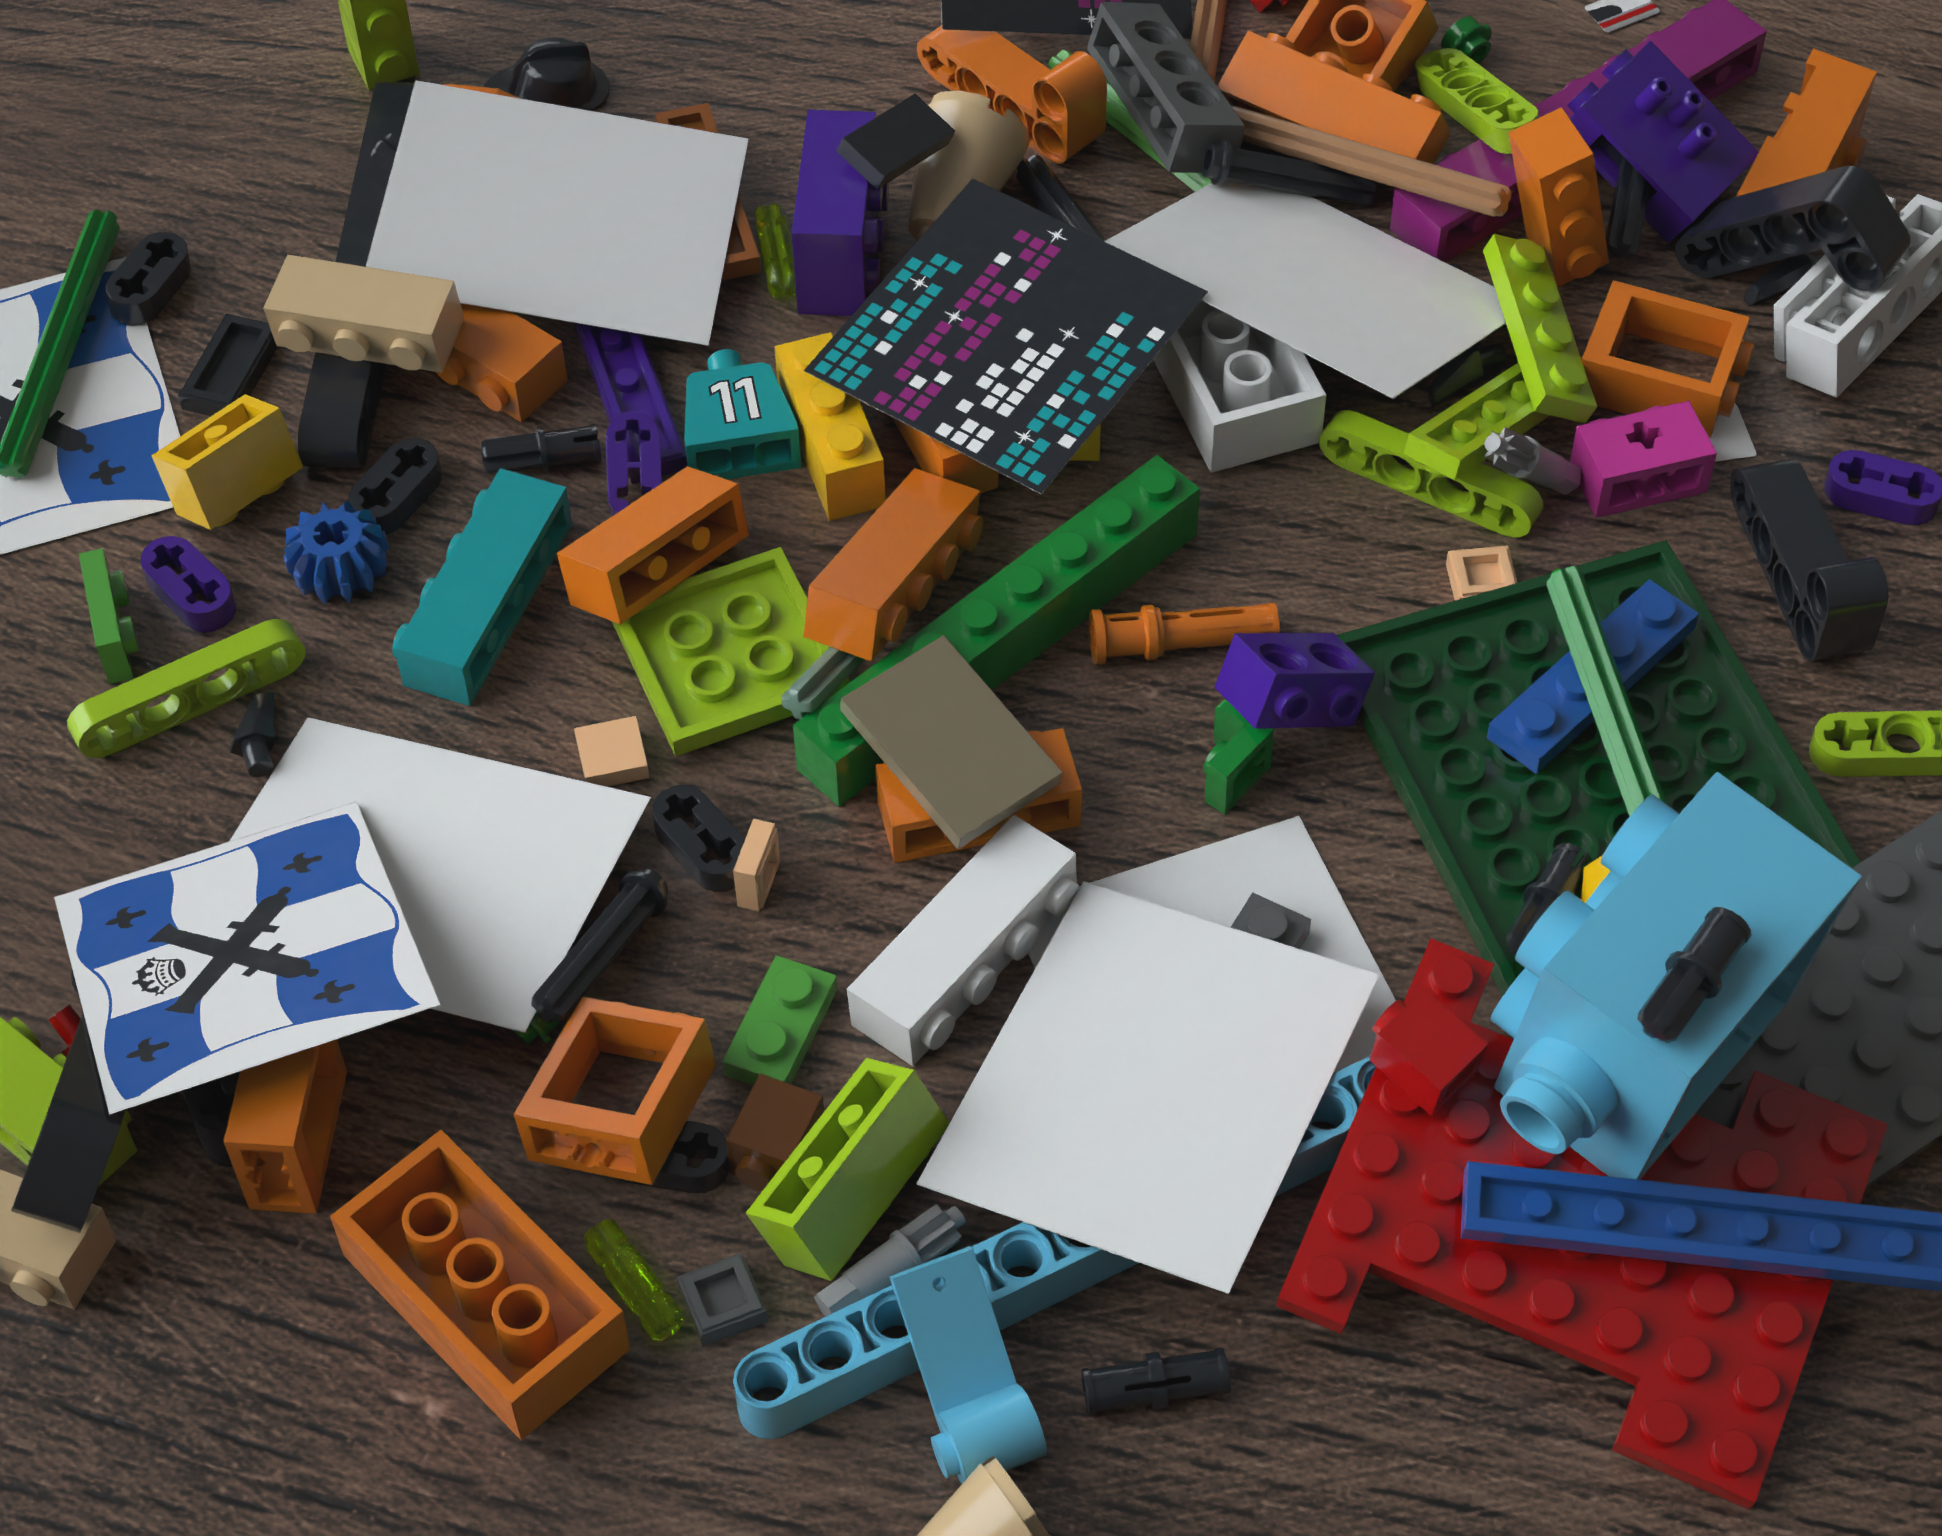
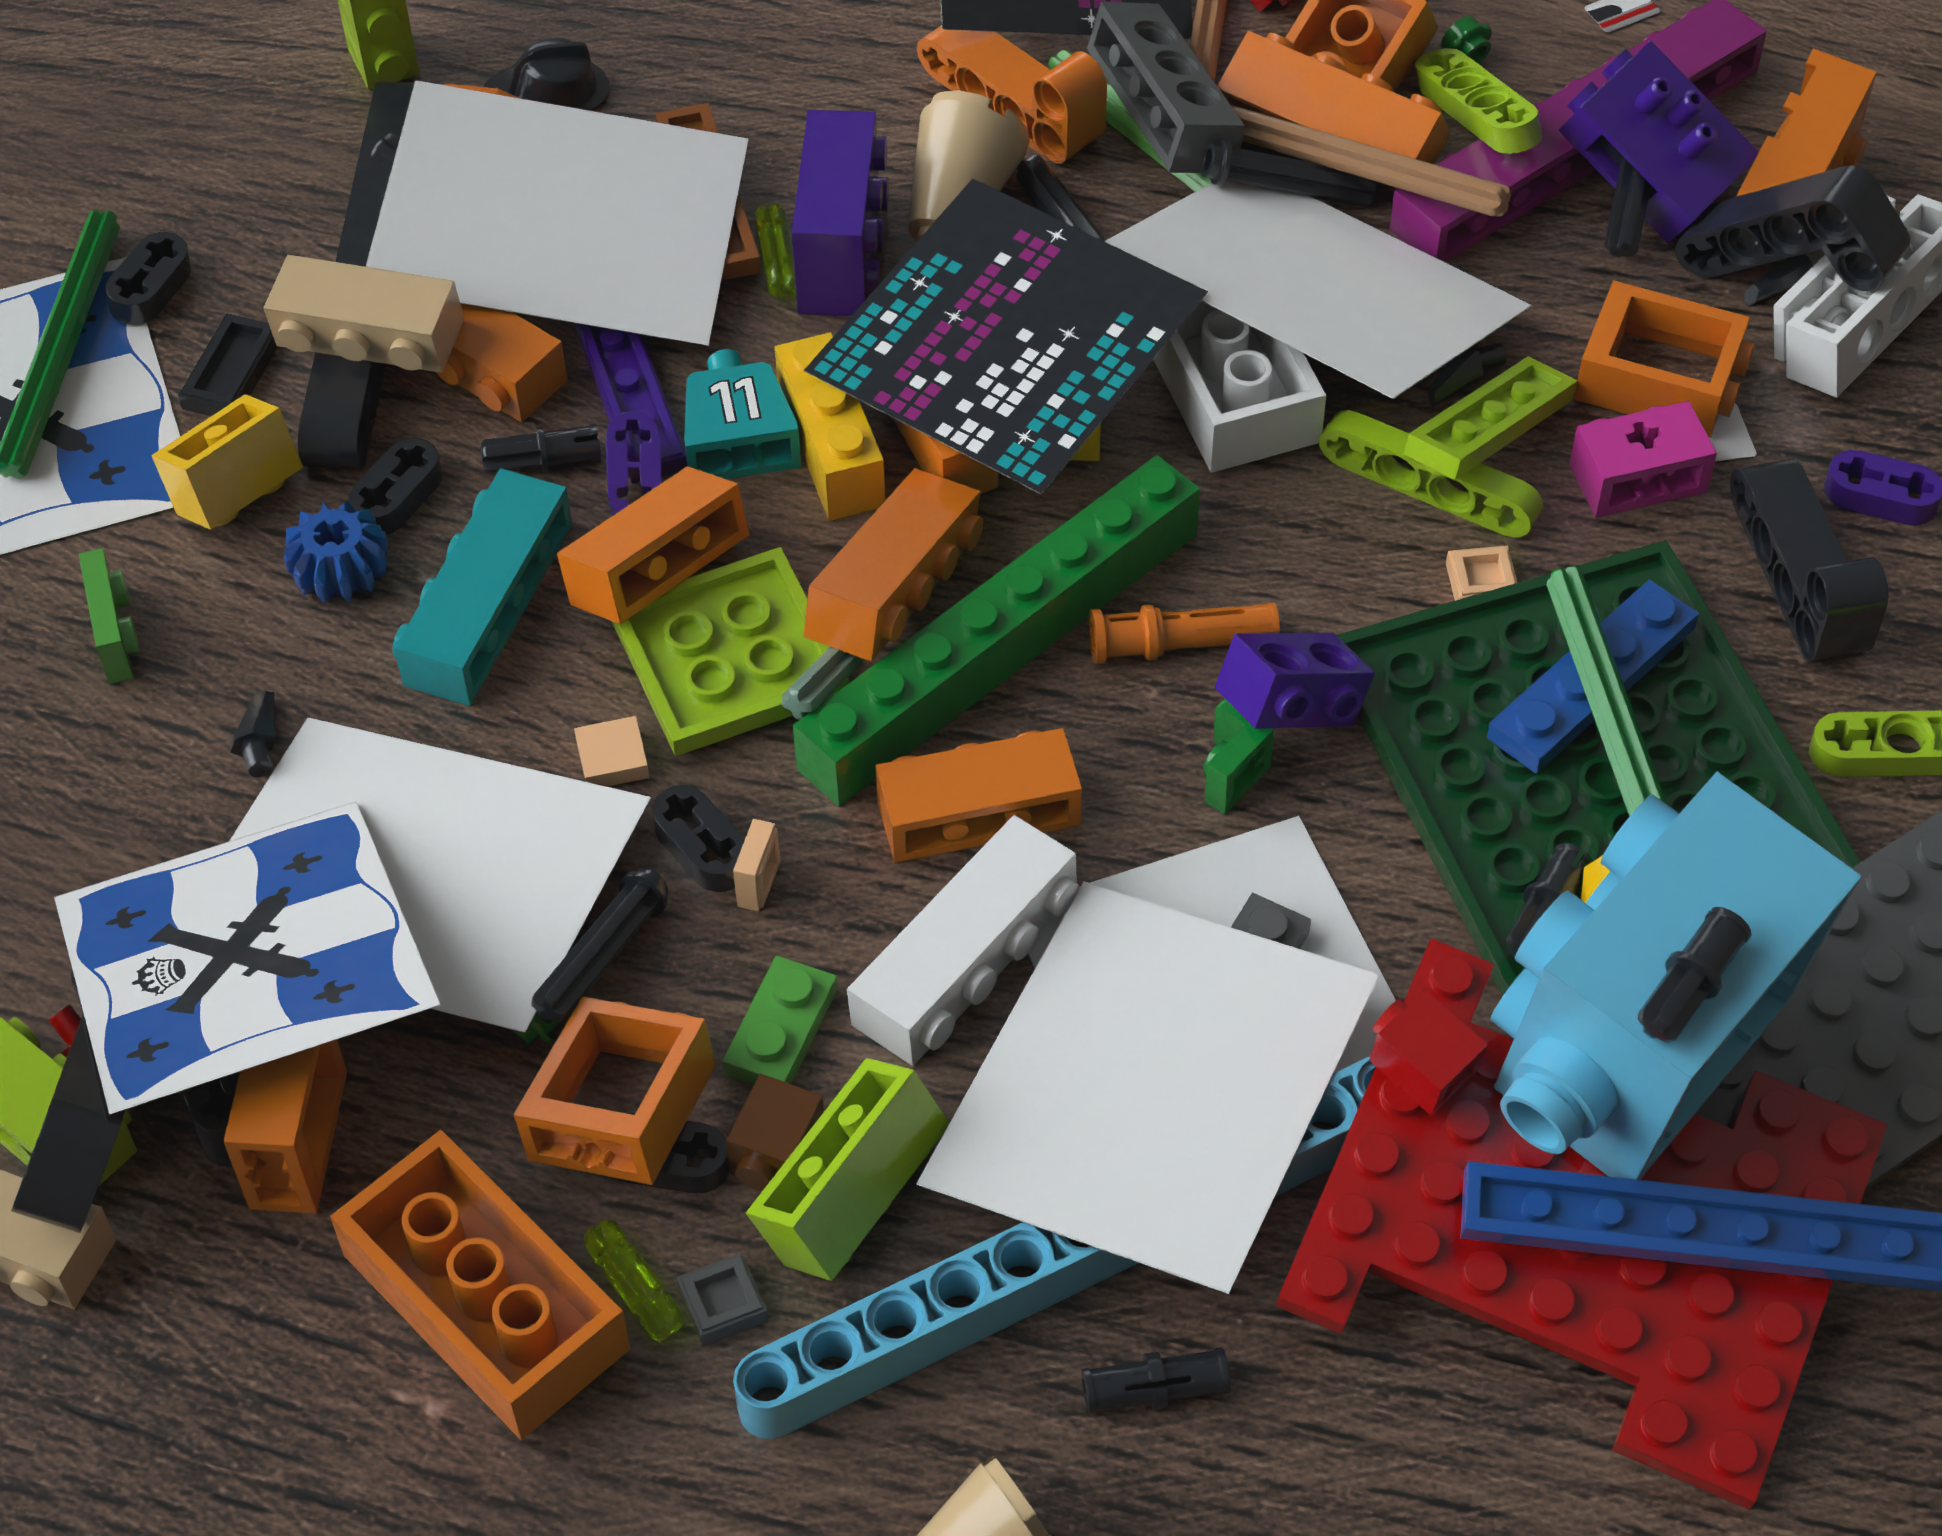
(197, 576): dark purple beam -> none
(253, 659): lime beam -> none
(895, 141): black tile -> none
(911, 1246): light grey piece -> none
(950, 741): dark tan tile -> none
(966, 1367): medium azure door -> none
(1528, 459): light grey piece -> none
(1539, 328): lime plate -> none
(1560, 195): orange brick -> none

